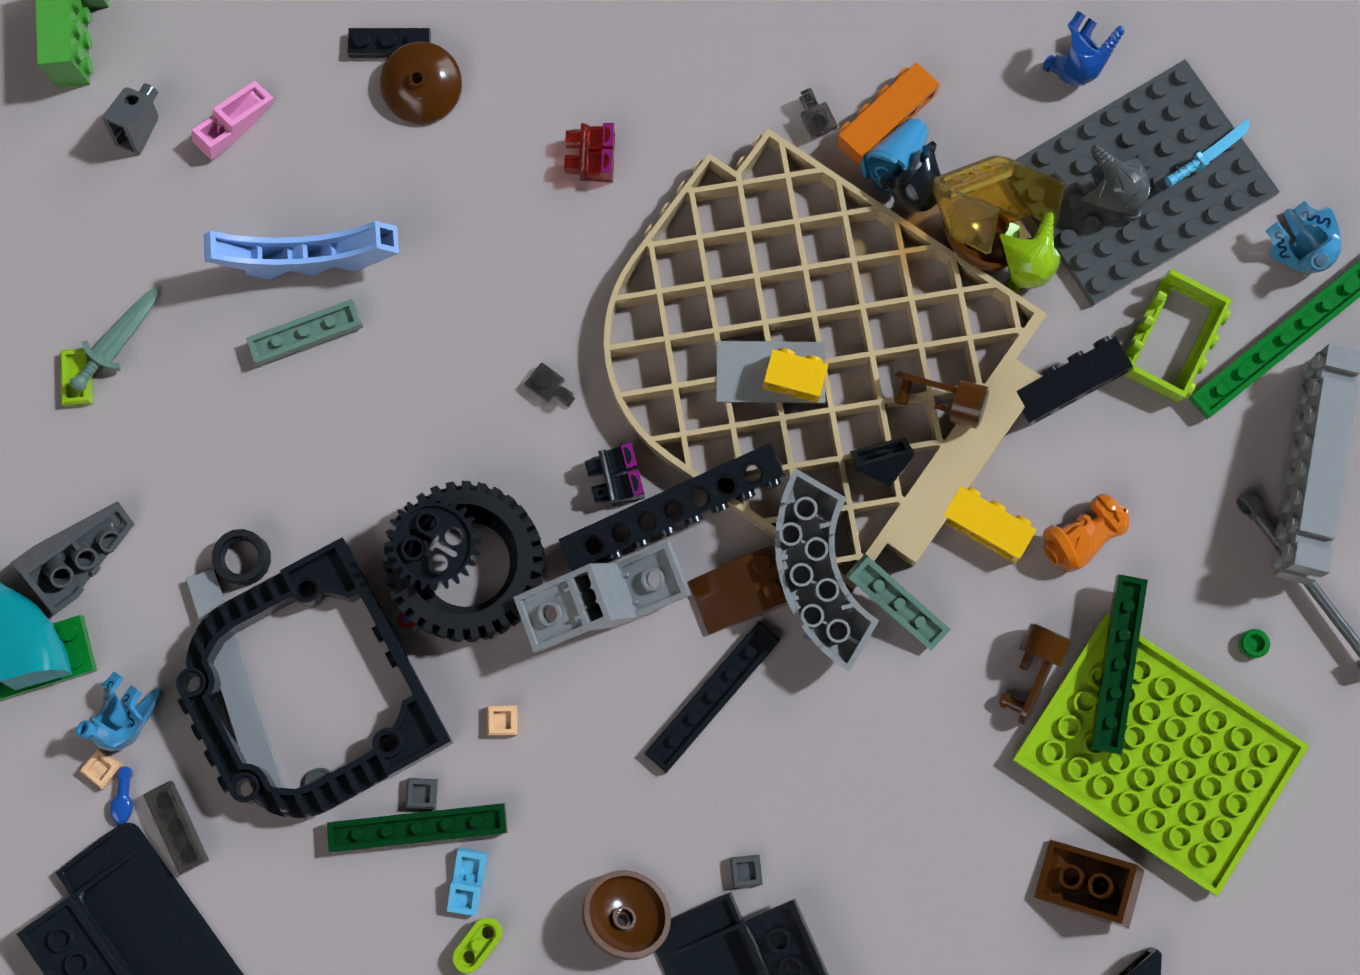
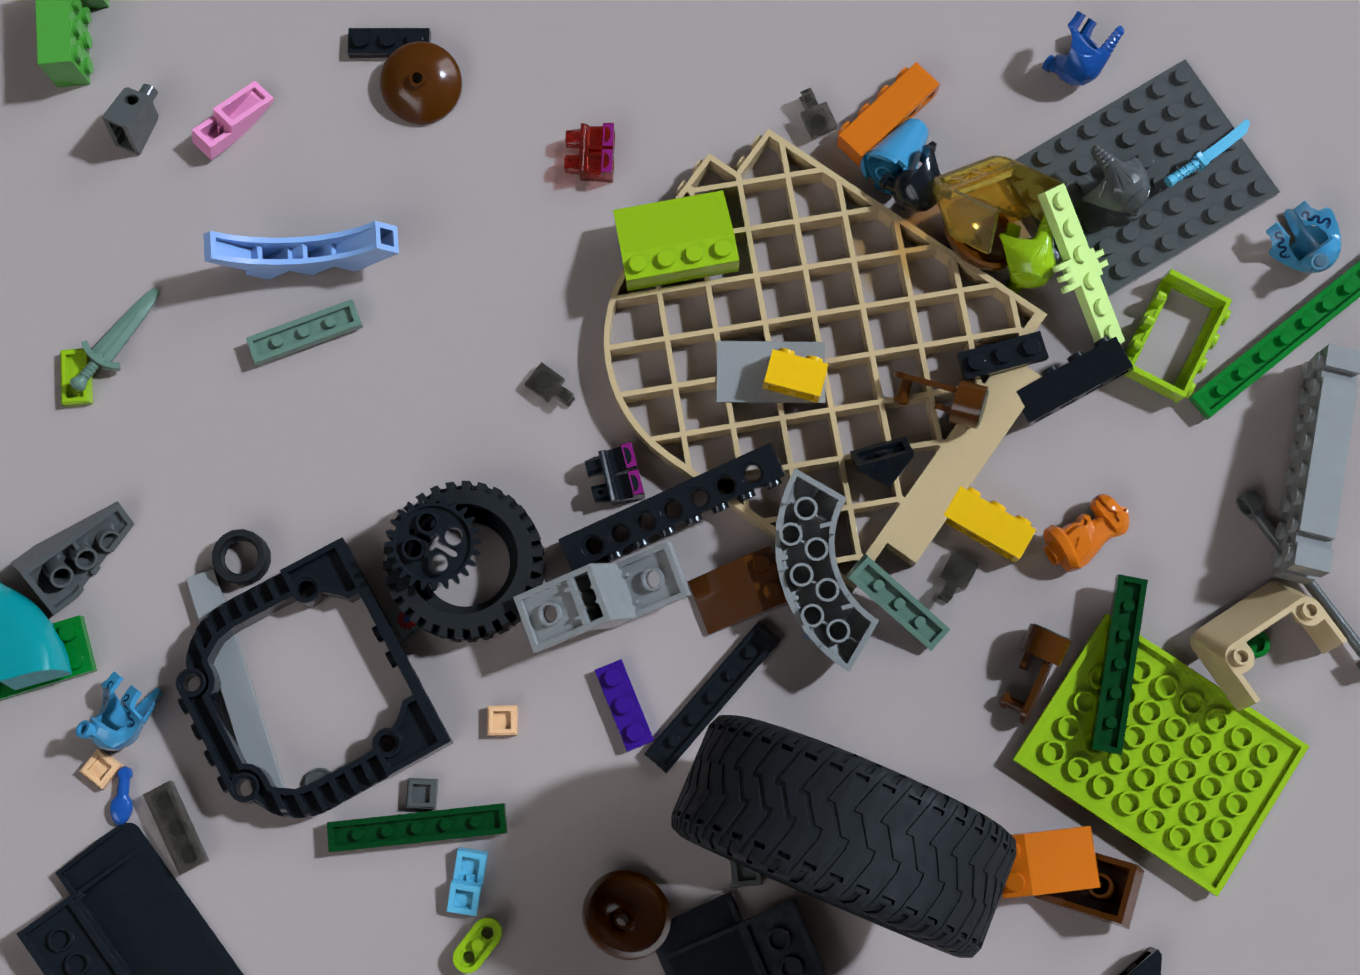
(624, 705): none -> dark purple plate
(676, 240): none -> lime slope
(846, 832): none -> black tyre
(957, 573): none -> clear smoke plate
(1002, 356): none -> black plate
(1053, 862): none -> orange slope
(1079, 264): none -> yellowish green hinge
(1223, 640): none -> tan windscreen

